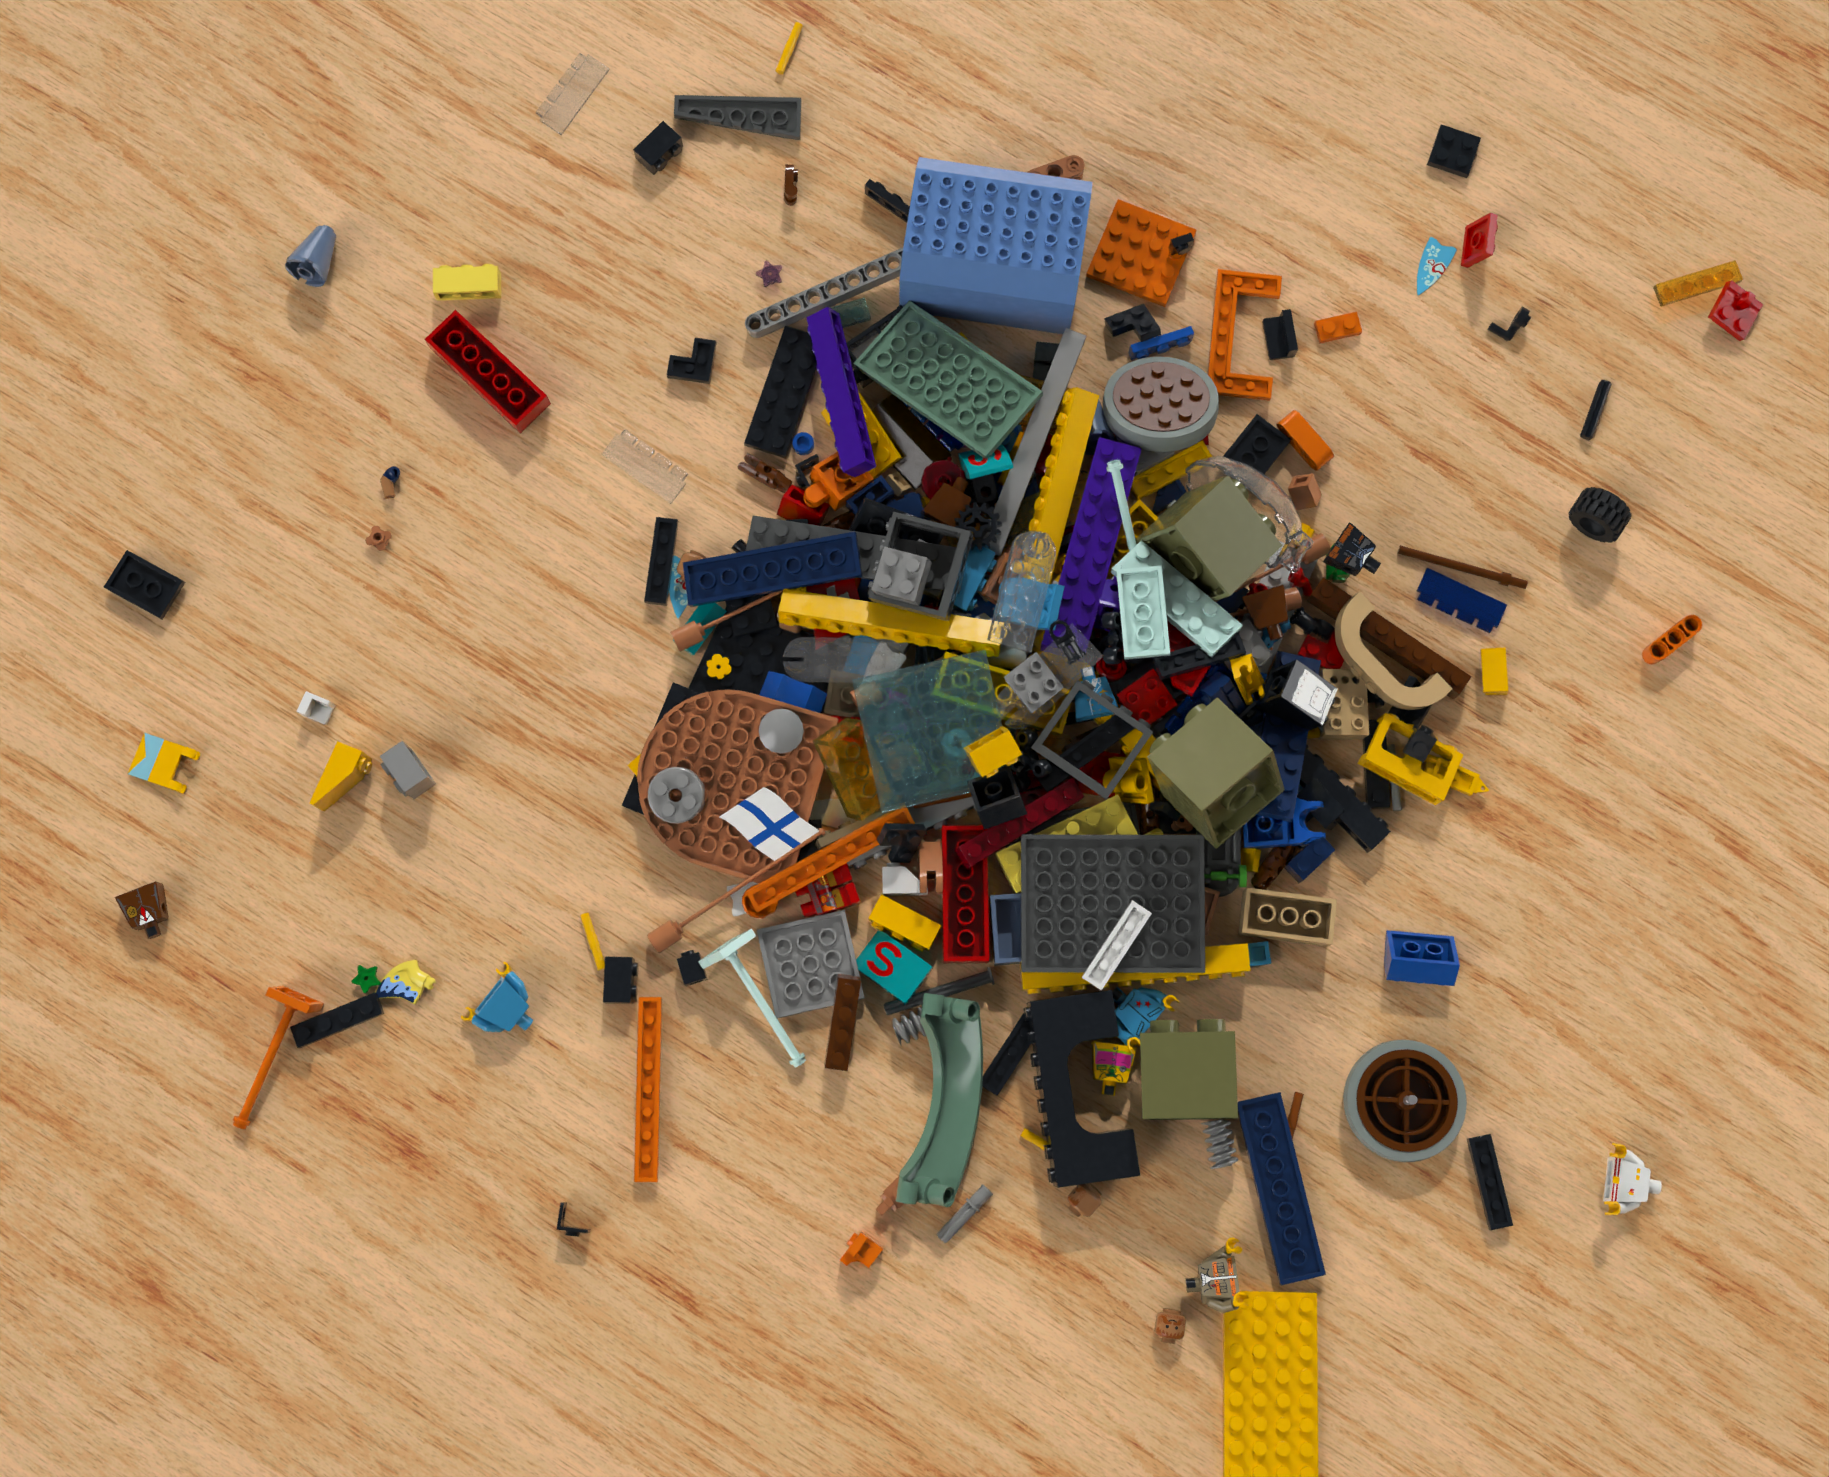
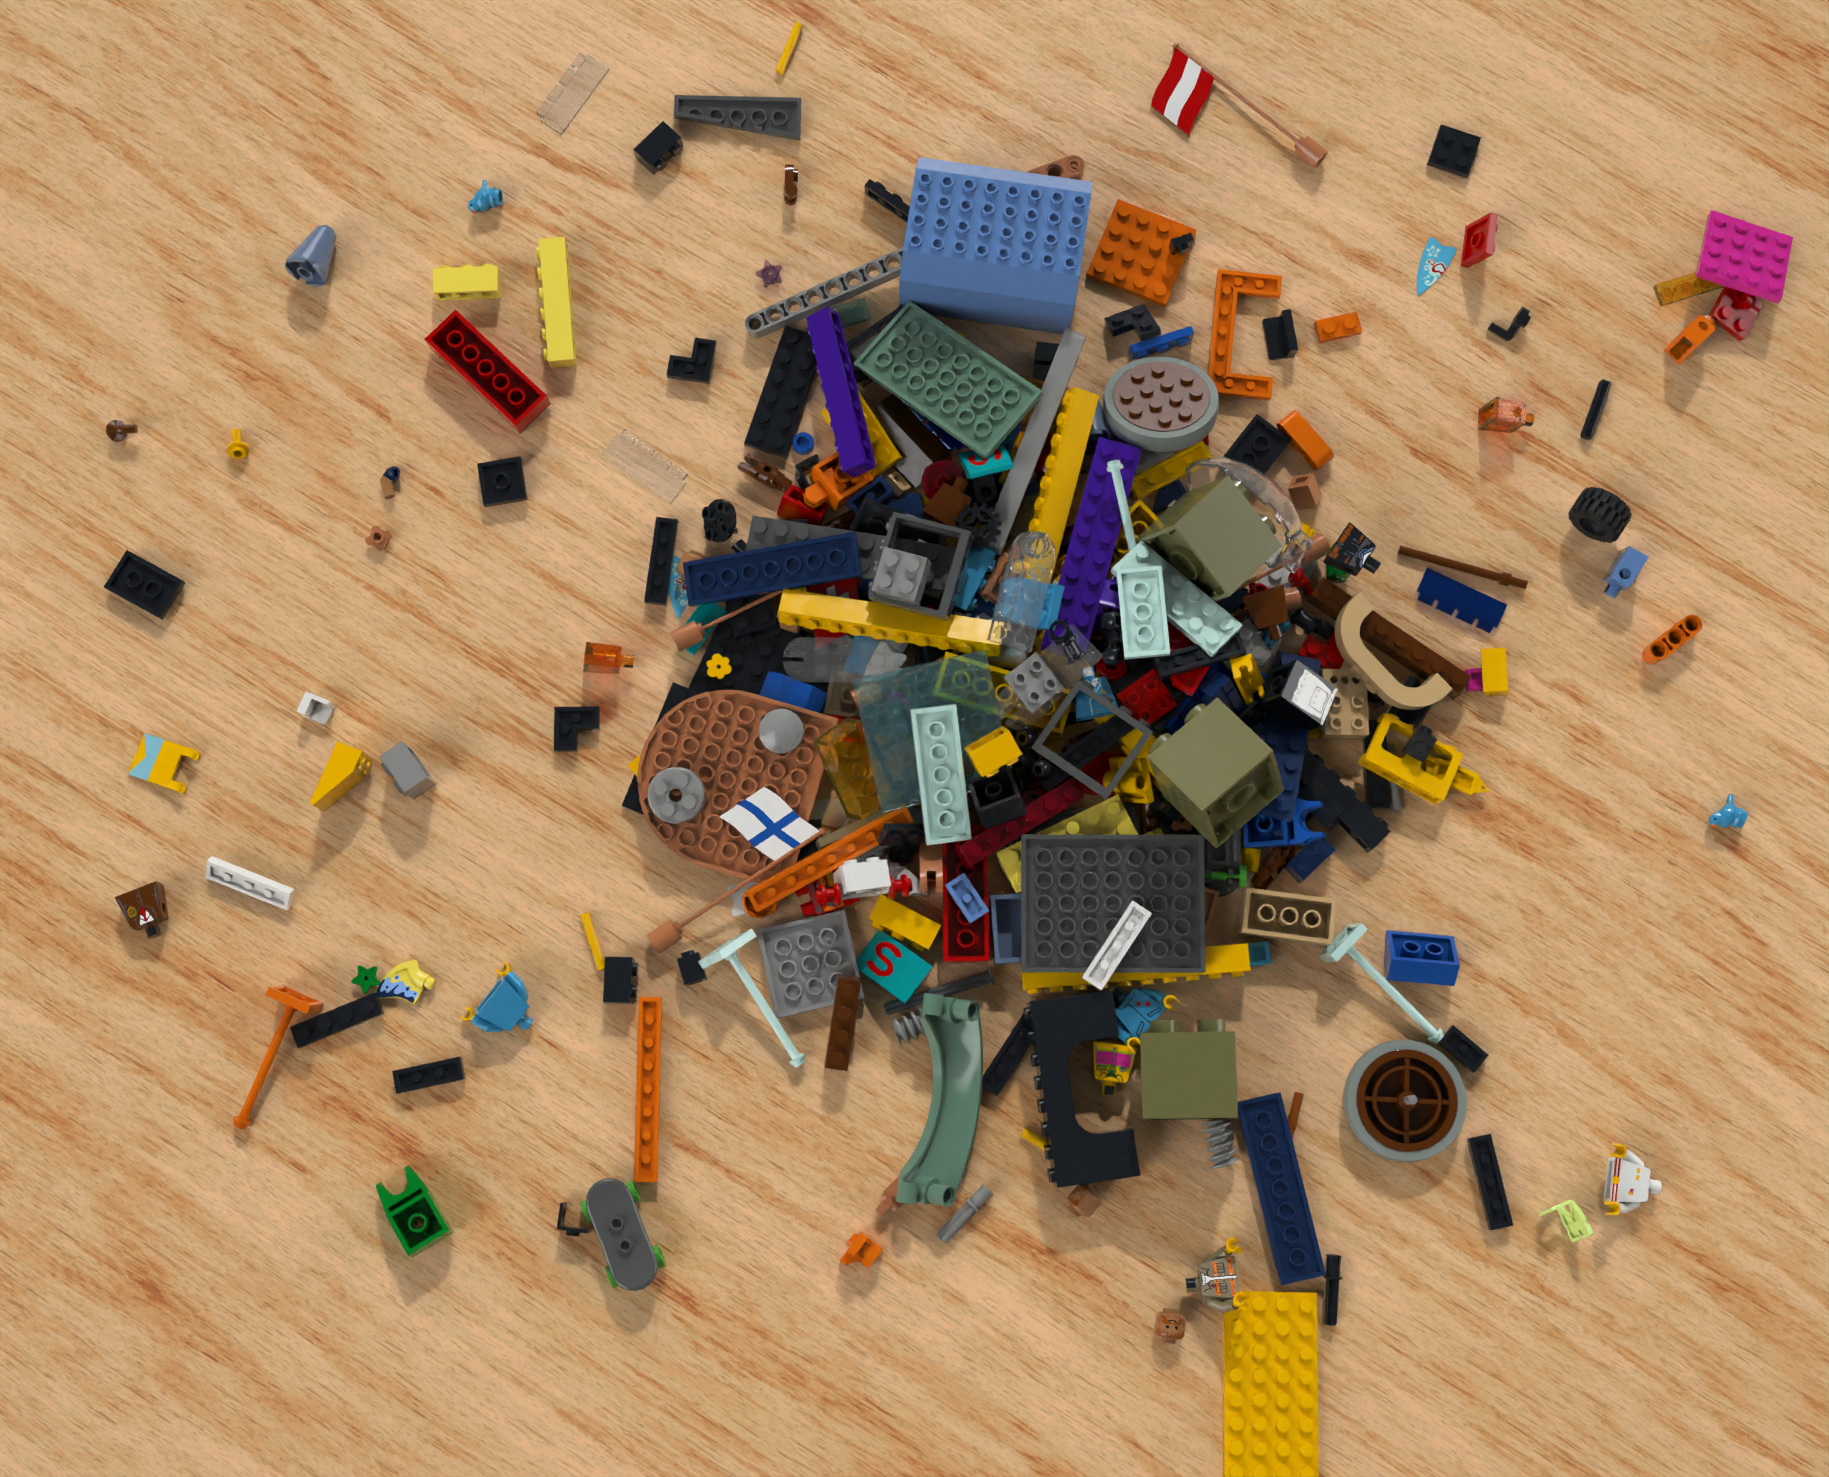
(118, 431): none -> reddish brown plate
(237, 449): none -> yellow plate
(249, 883): none -> white plate
(408, 1207): none -> green brick
(428, 1075): none -> black plate
(485, 199): none -> dark azure animal
(502, 481): none -> black plate
(557, 302): none -> light yellow brick
(568, 722): none -> black plate
(596, 661): none -> clear orange torso
(622, 1234): none -> dark grey piece
(719, 520): none -> black plate
(862, 880): none -> white brick
(940, 774): none -> light aqua plate
(967, 898): none -> medium blue plate
(1186, 89): none -> flag
(1332, 1288): none -> black axle
(1345, 944): none -> light aqua tile
(1463, 1048): none -> black plate
(1475, 683): none -> dark pink tile
(1504, 416): none -> clear orange torso
(1574, 1221): none -> yellowish green piece
(1628, 563): none -> medium blue torso
(1696, 333): none -> orange torso
(1728, 815): none -> dark azure animal
(1744, 256): none -> dark pink plate

